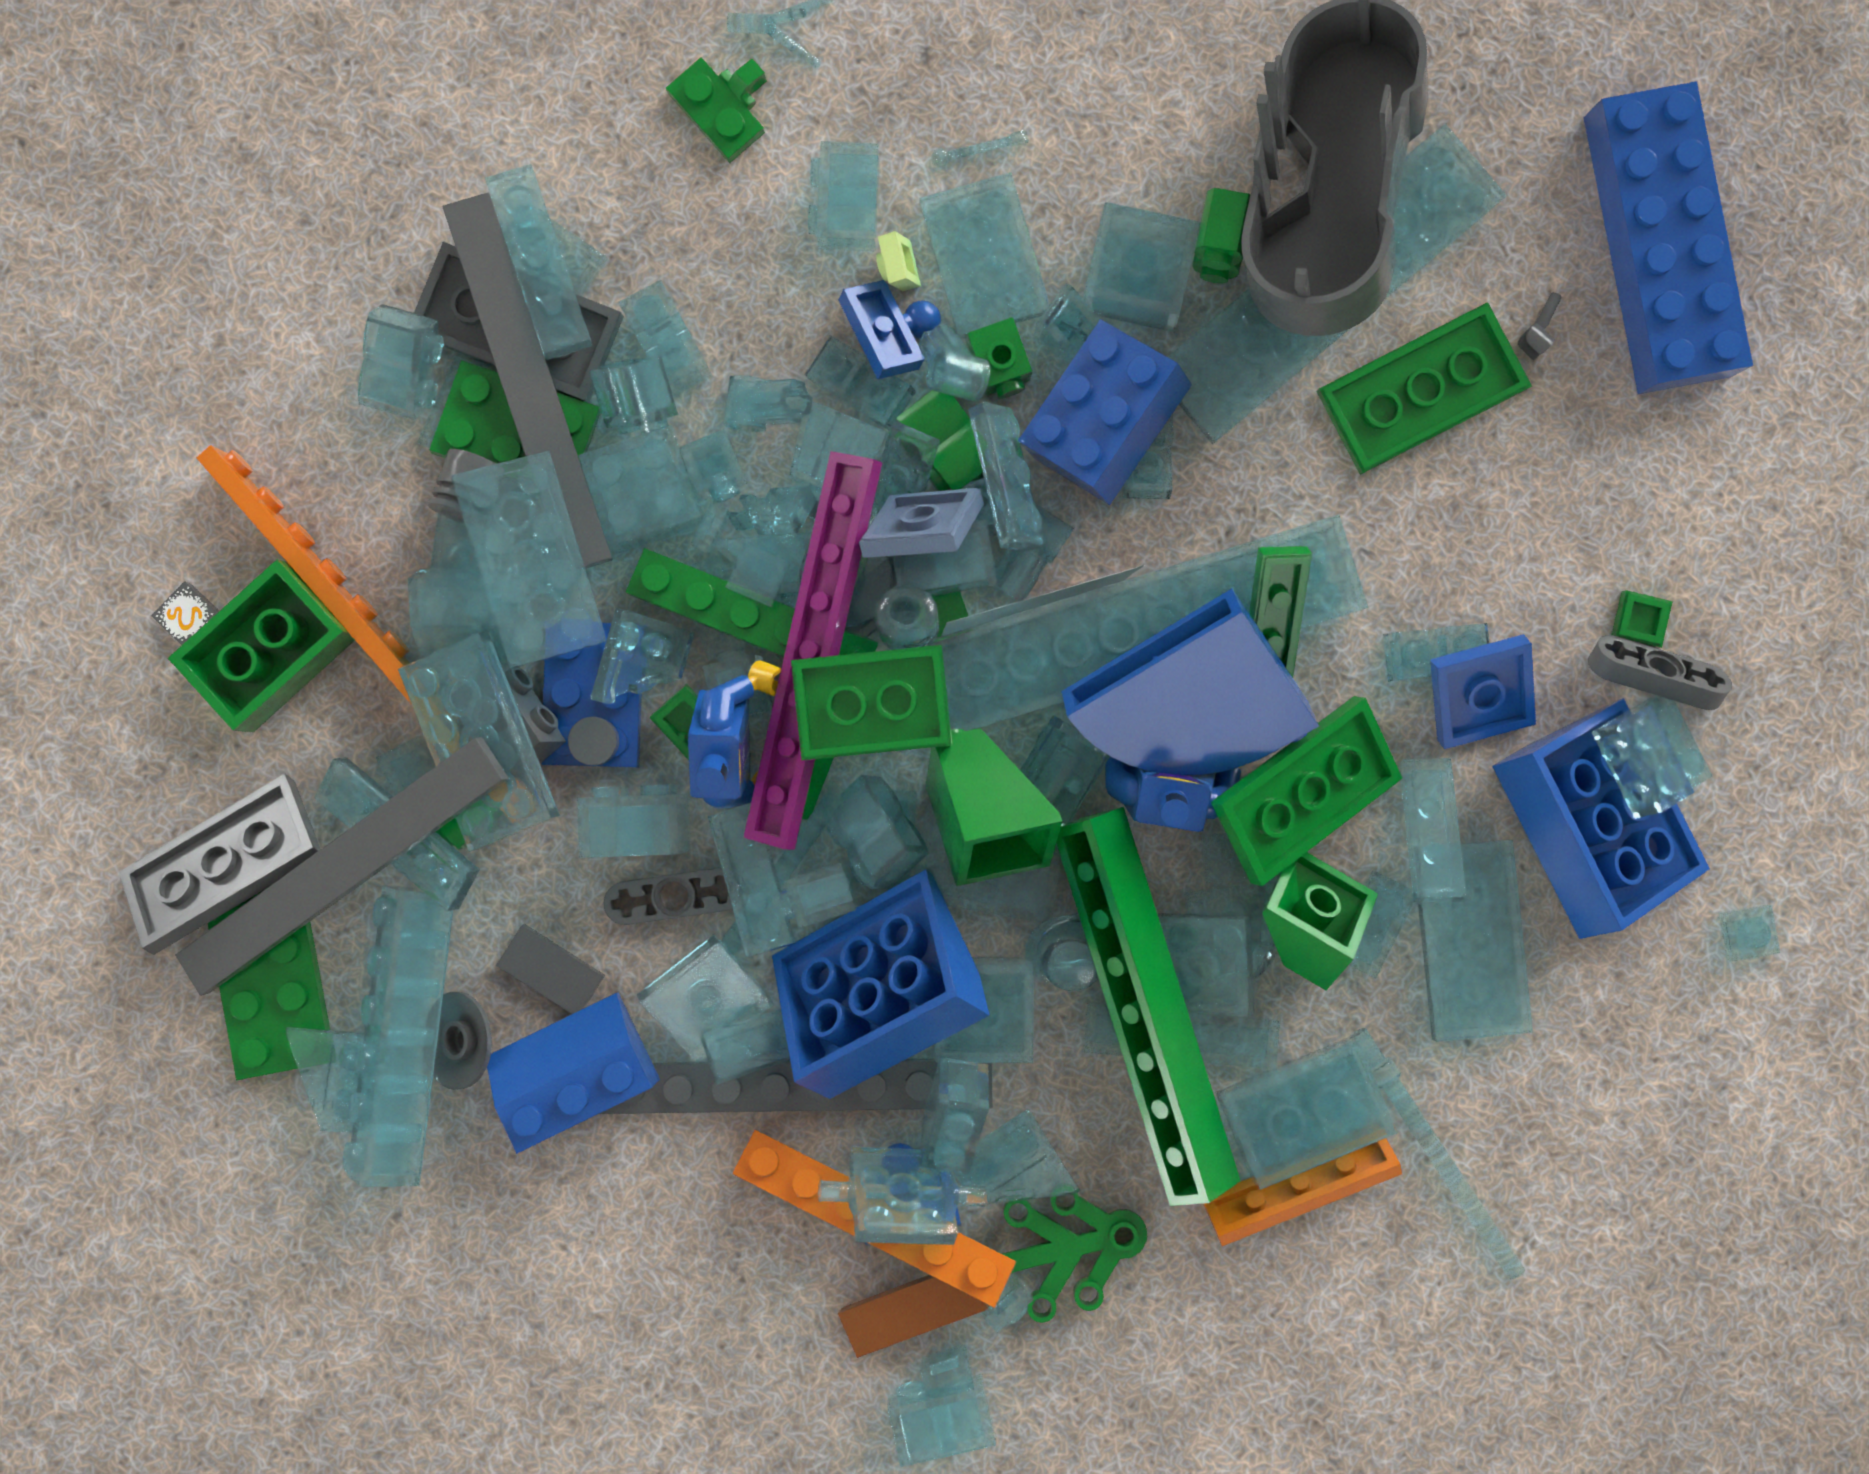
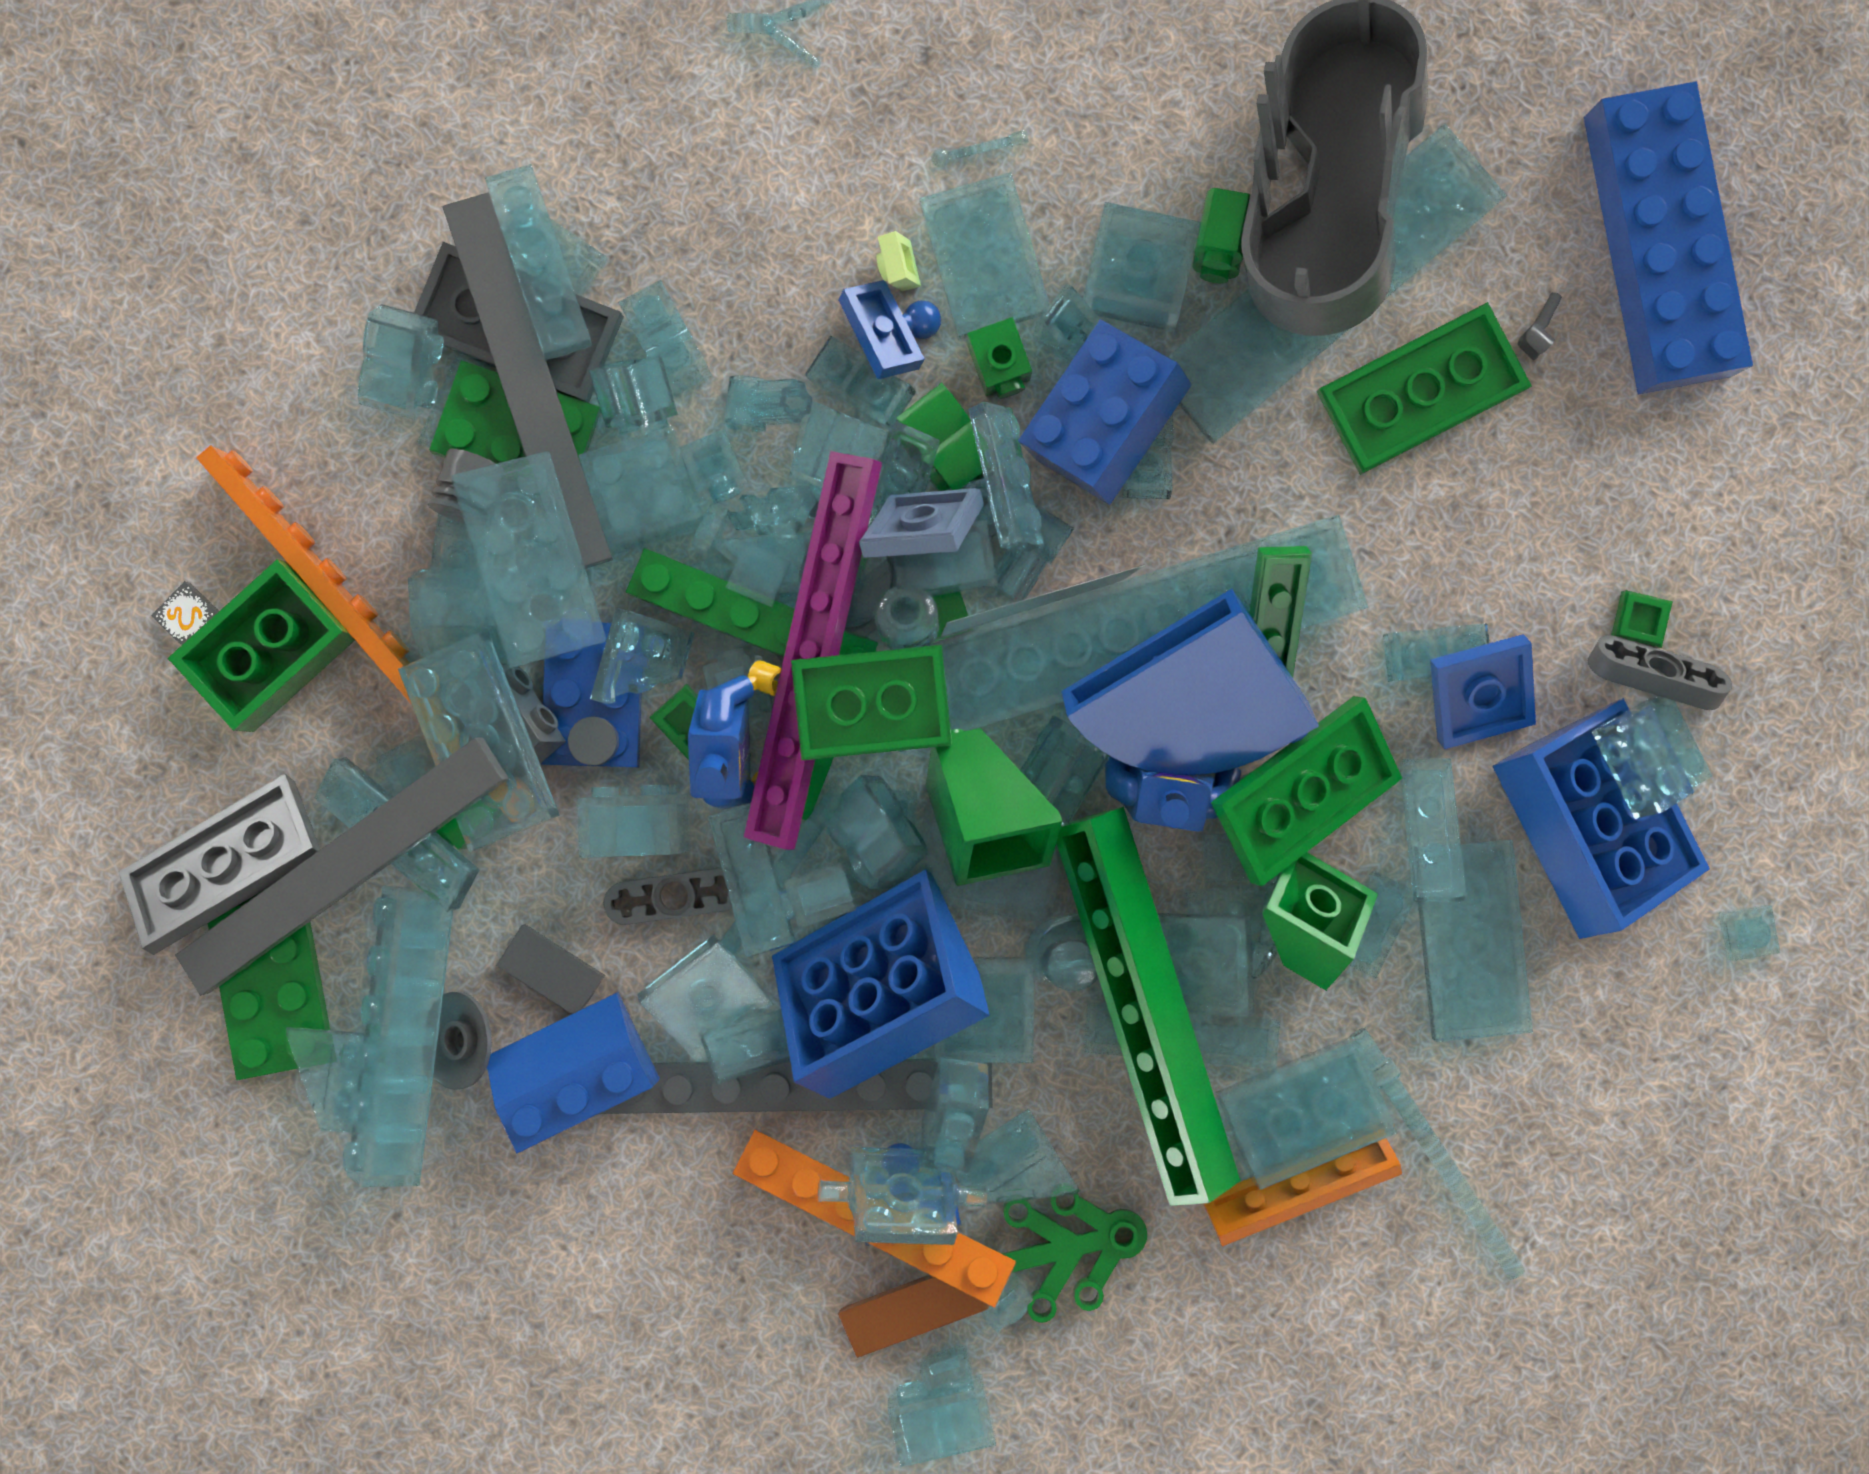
(721, 104): green hinge -> none
(846, 196): clear light blue brick -> none
(952, 366): clear light blue piece -> none

